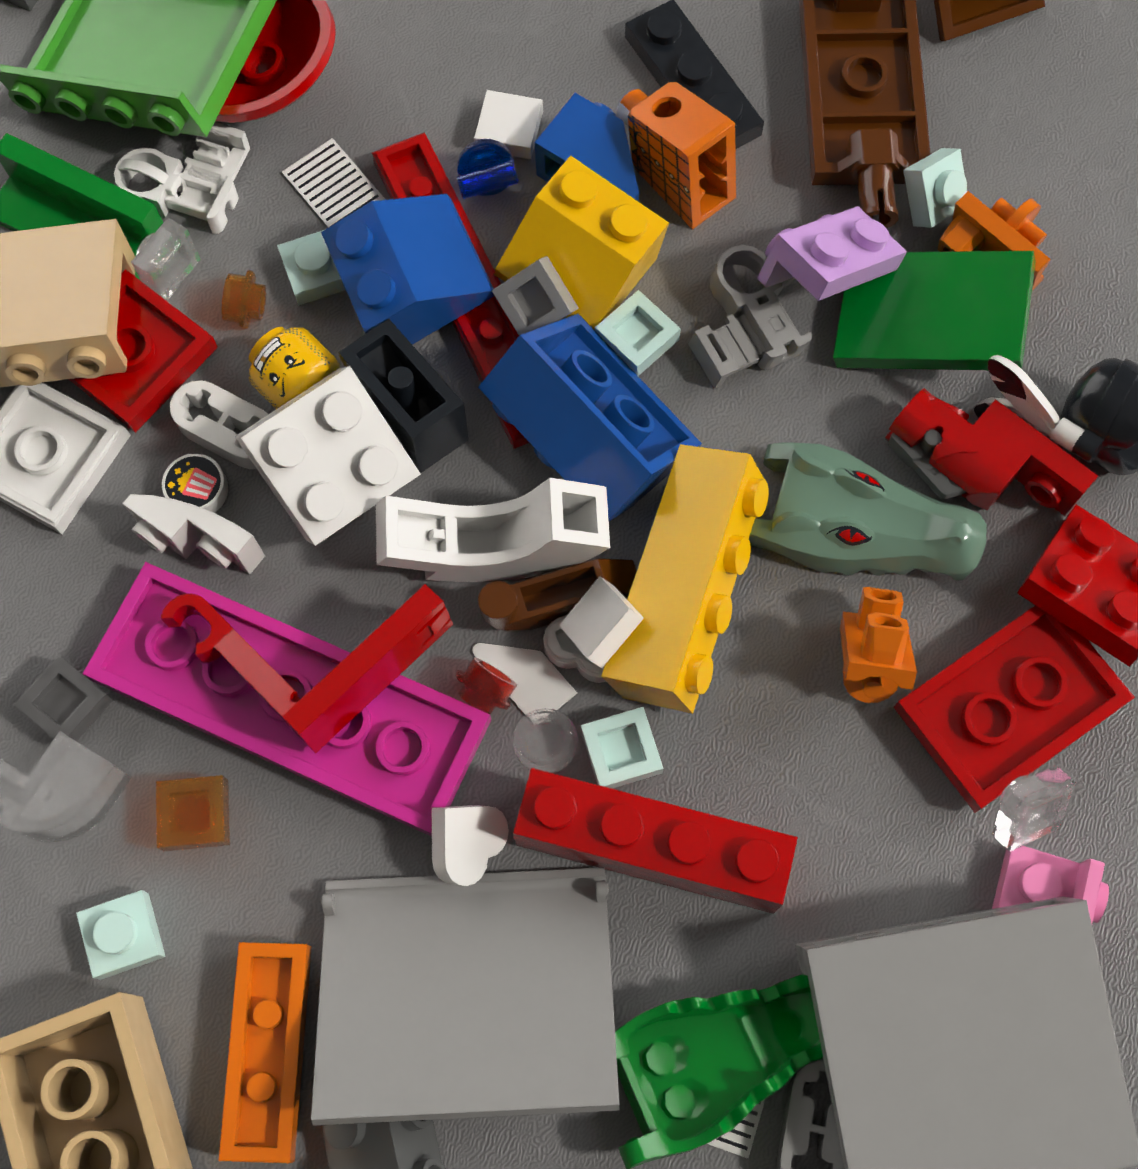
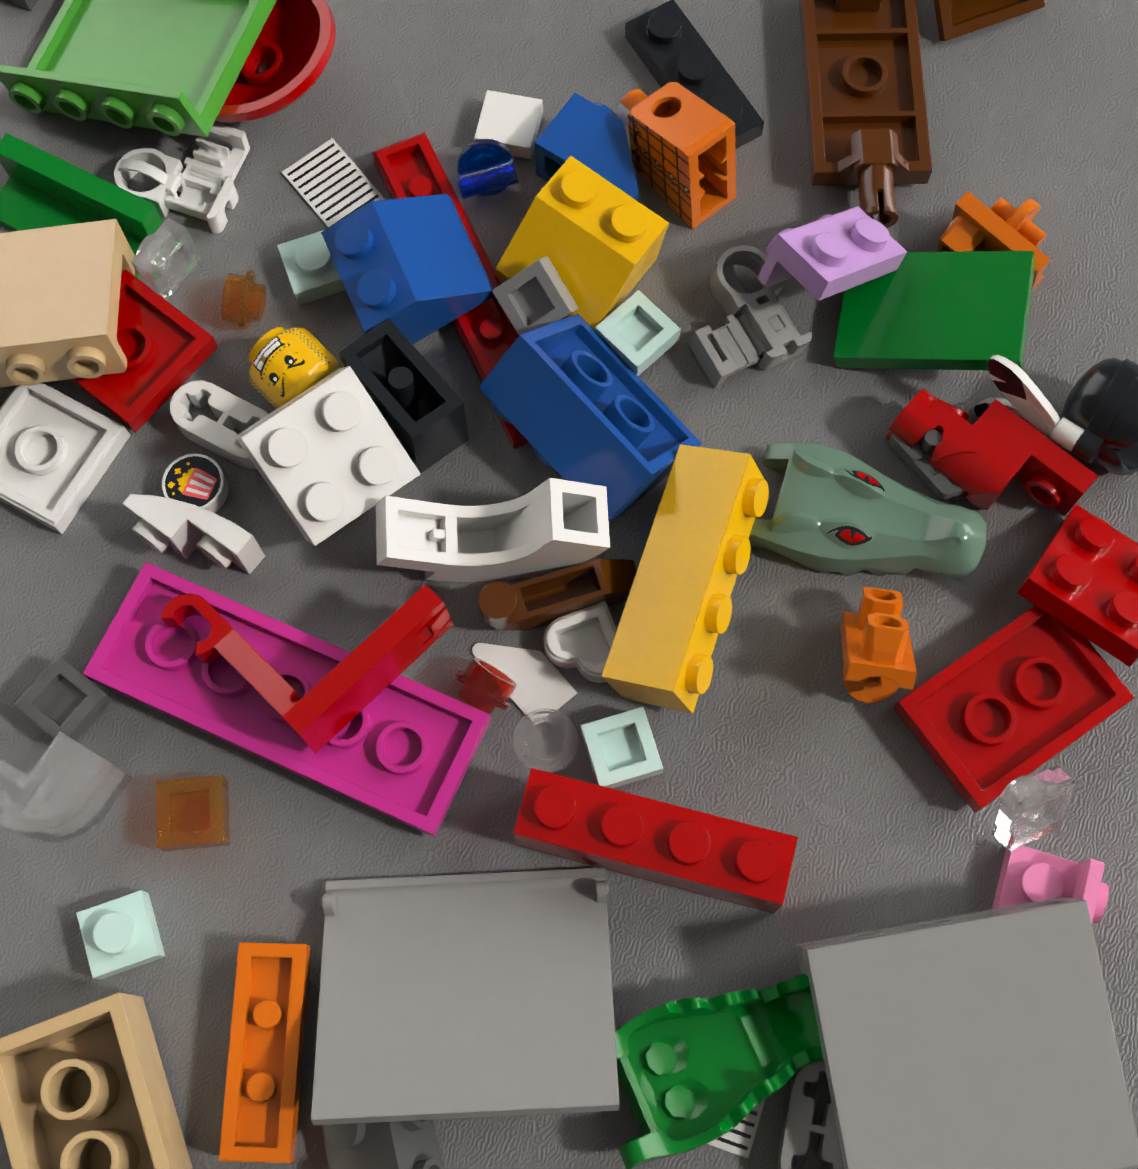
(465, 840): white tile -> none
(601, 622): white tile -> none
(935, 186): light aqua plate -> none

